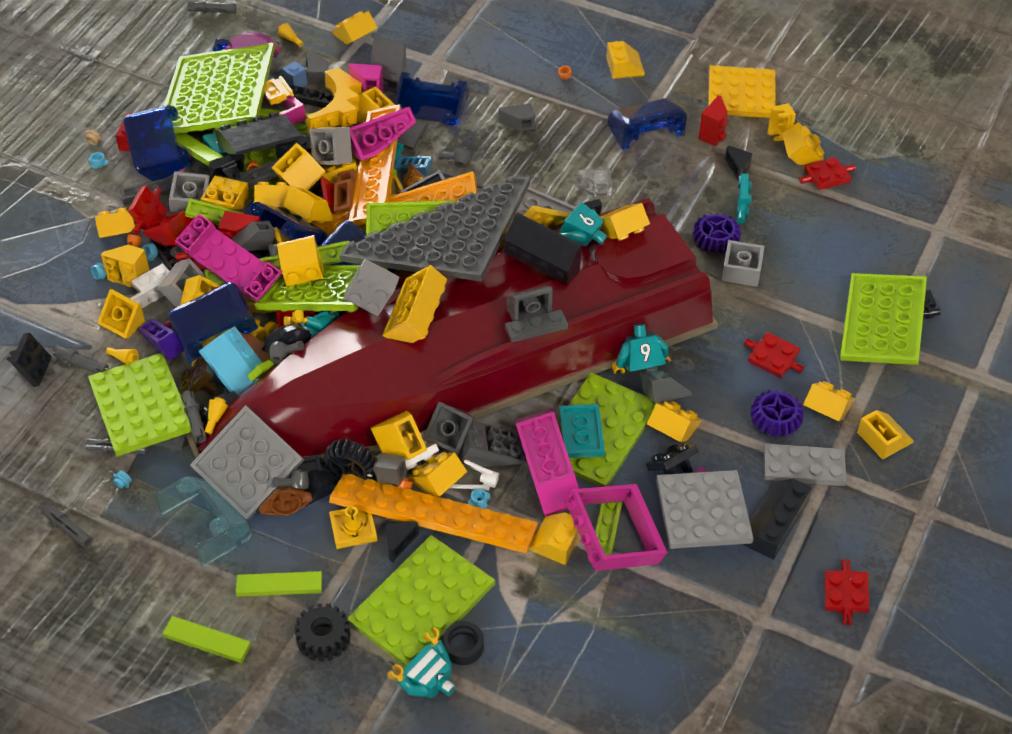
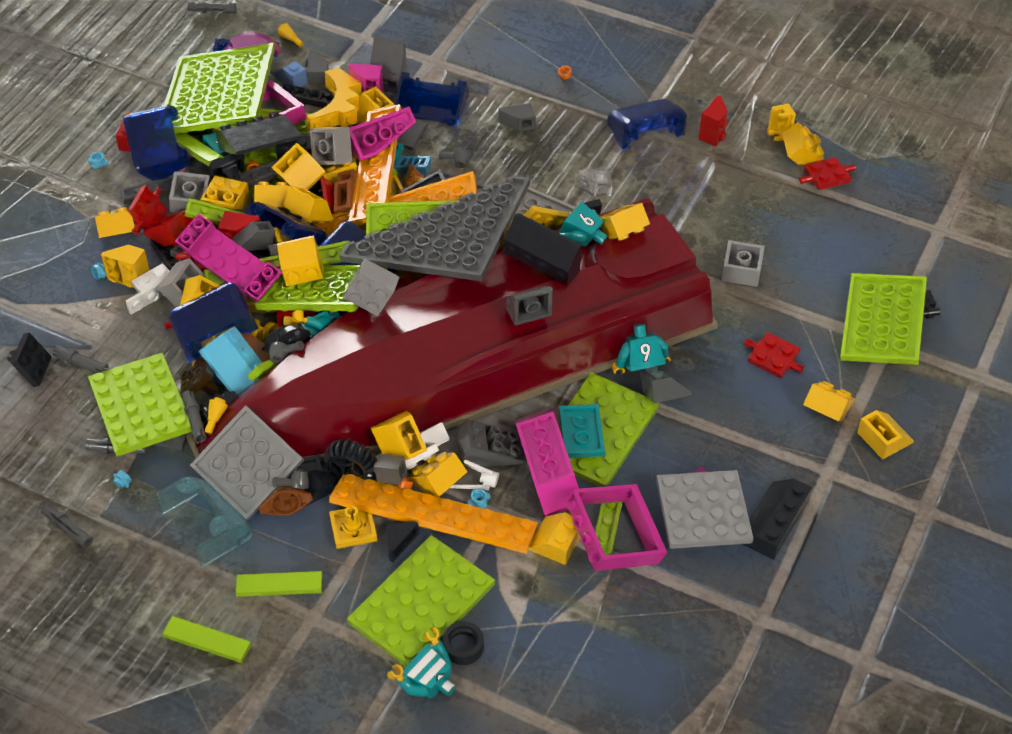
(92, 137): tan plate -> none
(121, 314): yellow slope -> none
(124, 355): yellow cone -> none
(134, 240): orange hinge -> none
(151, 251): medium azure plate -> none
(161, 338): dark purple slope -> none
(277, 90): yellow plate -> none
(325, 645): black tyre -> none
(354, 27): yellow slope -> none
(416, 306): yellow slope -> none
(449, 427): dark grey slope -> none
(536, 326): dark grey plate -> none
(623, 60): yellow slope -> none
(674, 421): yellow slope -> none
(674, 456): black plate -> none
(714, 231): dark purple gear -> none
(738, 160): black slope -> none
(743, 90): yellow plate -> none
(743, 198): teal plate -> none
(770, 405): dark purple gear -> none
(805, 464): light grey plate -> none
(846, 592): red plate -> none

